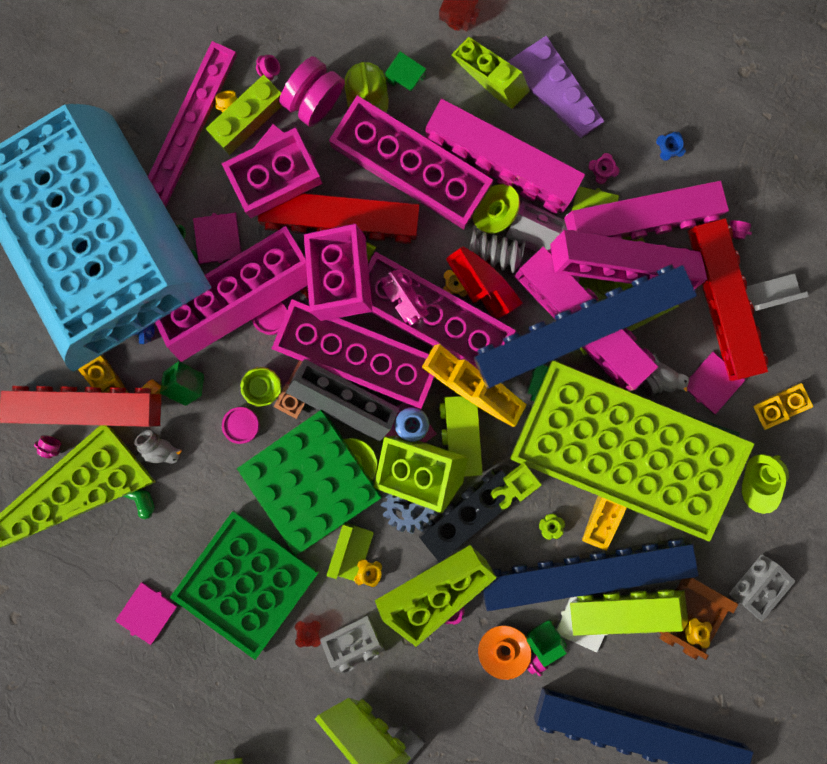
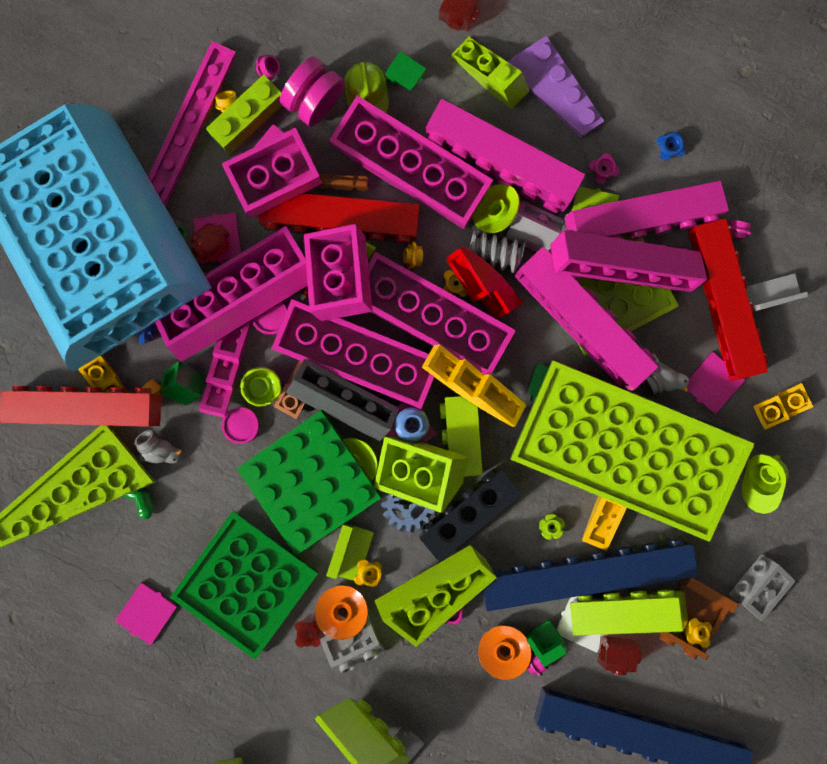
(47, 446): dark pink plate -> none
(210, 242): none -> clear red head
(224, 371): none -> dark pink slope
(328, 612): none -> orange dish
(344, 182): none -> dark orange axle
(398, 286): dark pink hinge -> none
(413, 256): none -> yellow plate
(519, 483): lime plate -> none
(585, 326): dark blue brick -> none
(619, 655): none -> clear red brick

